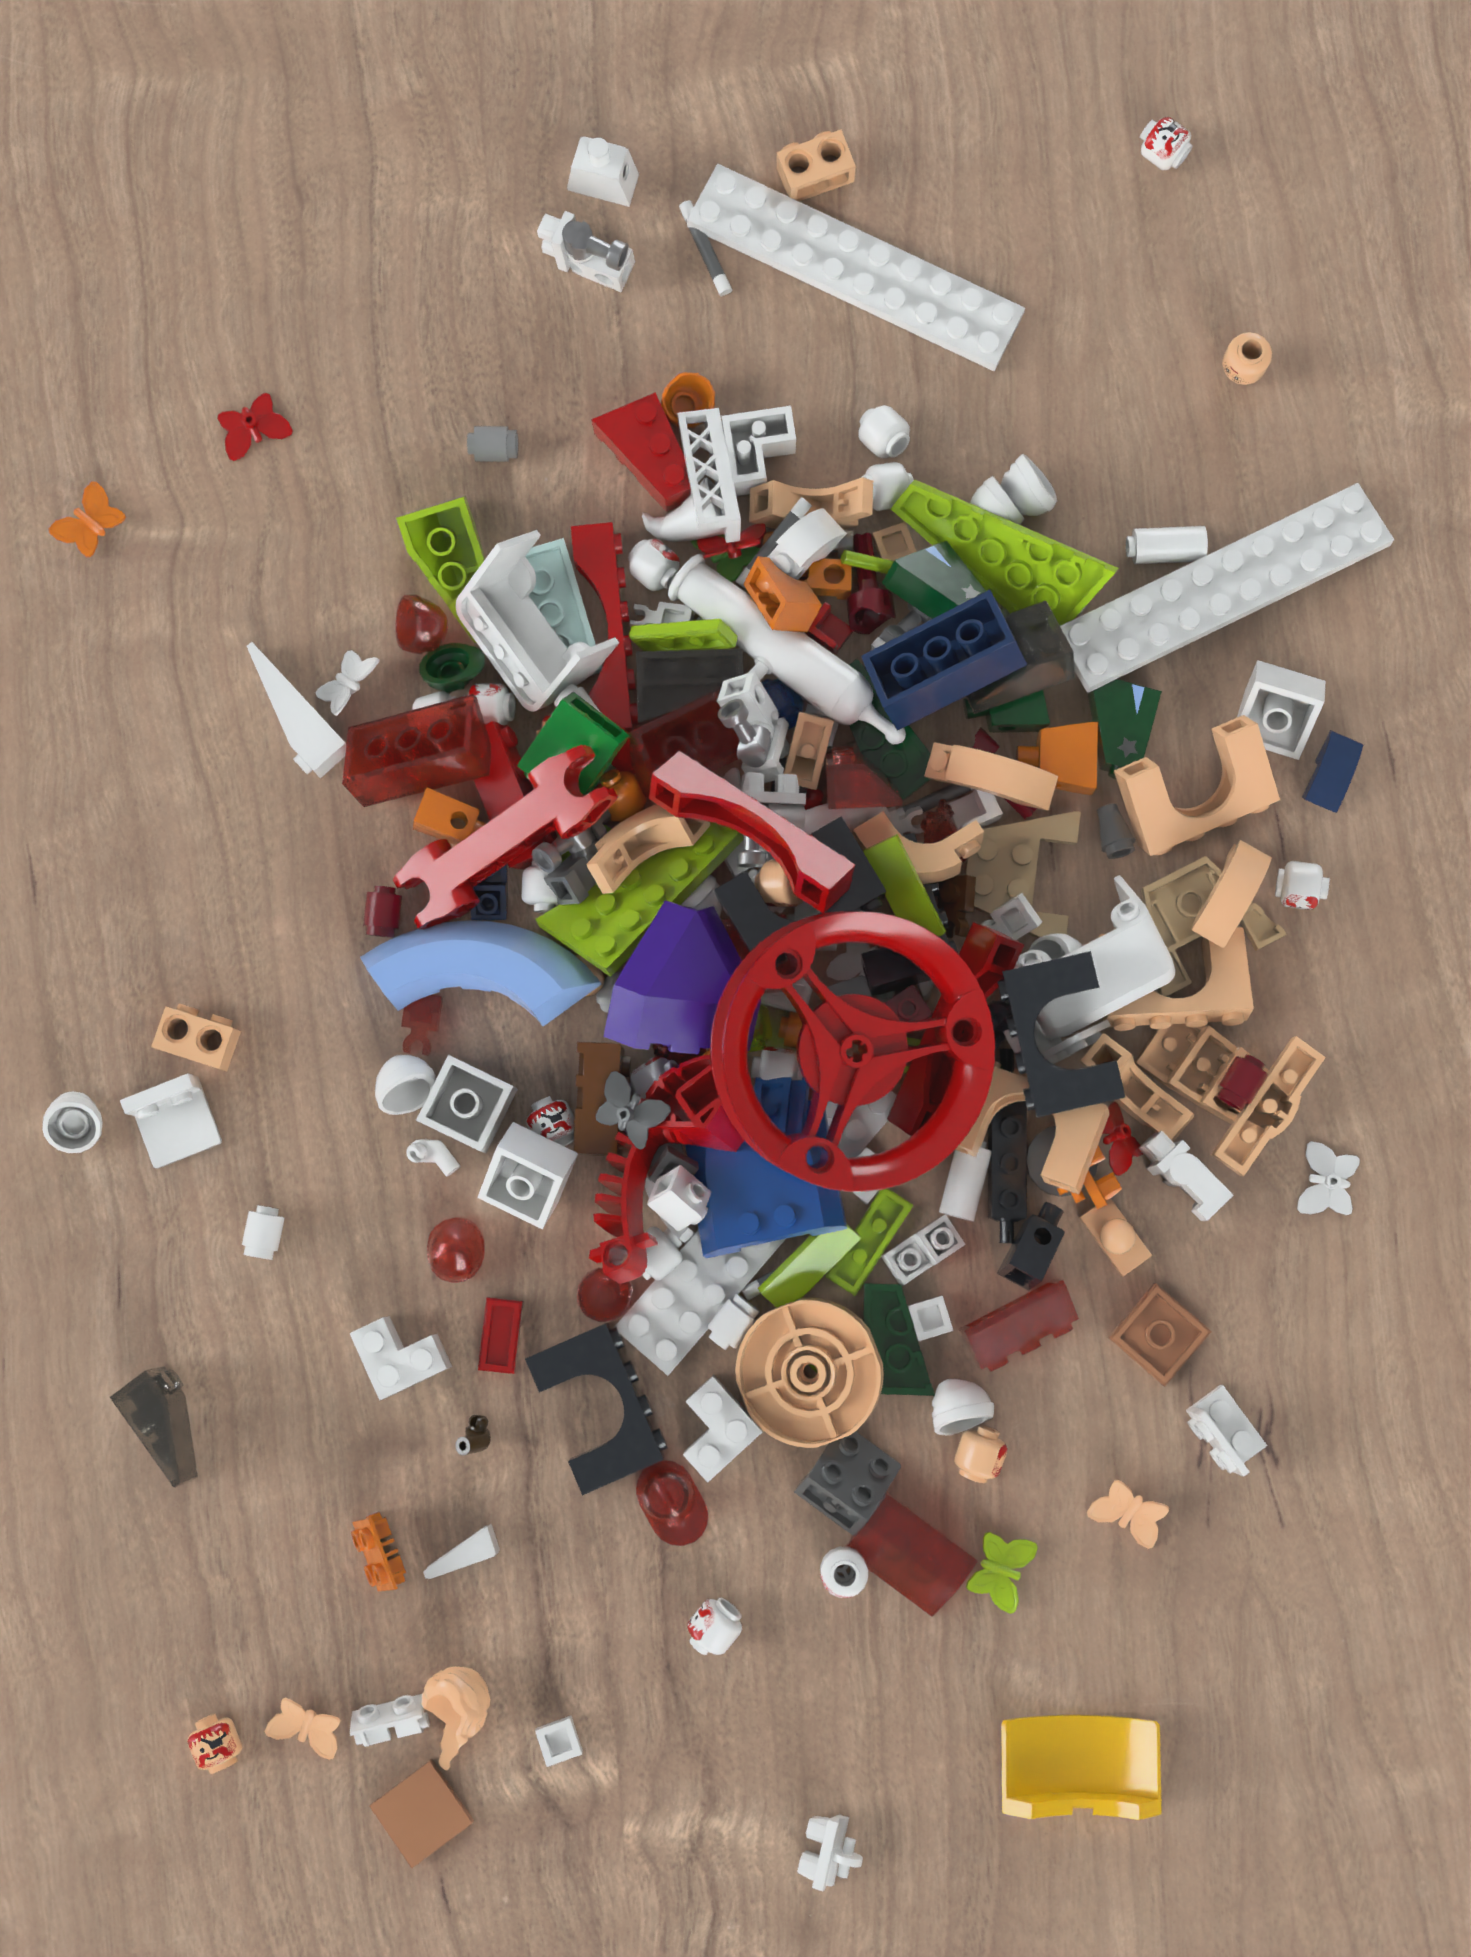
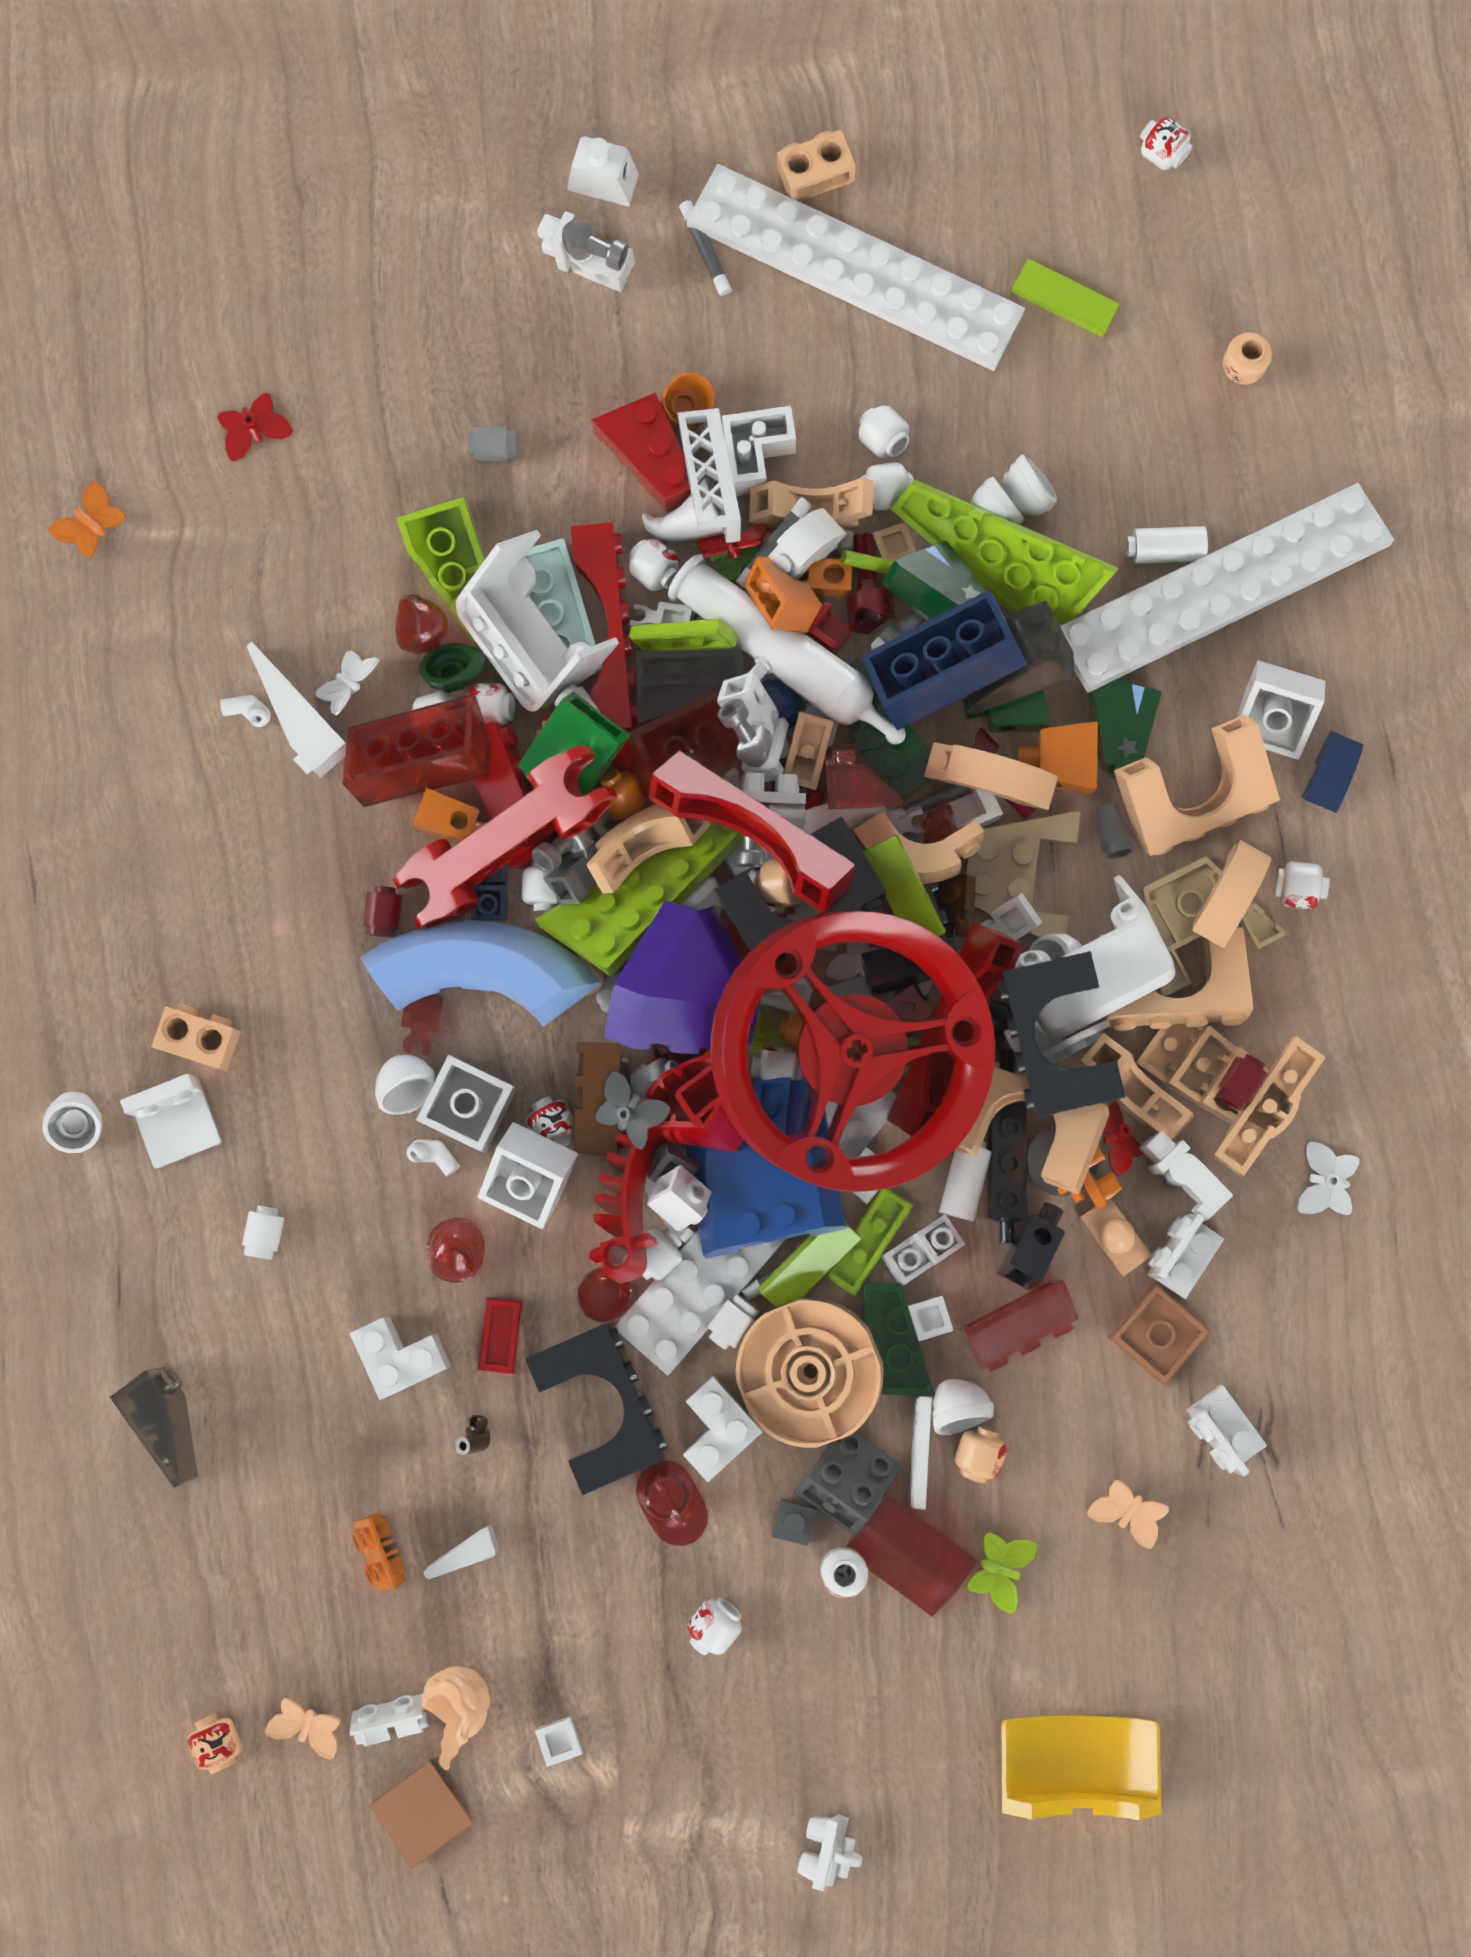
(249, 706): none -> white arm
(794, 1522): none -> dark grey plate
(920, 1452): none -> white tile
(1065, 297): none -> lime tile
(1184, 1255): none -> white bracket

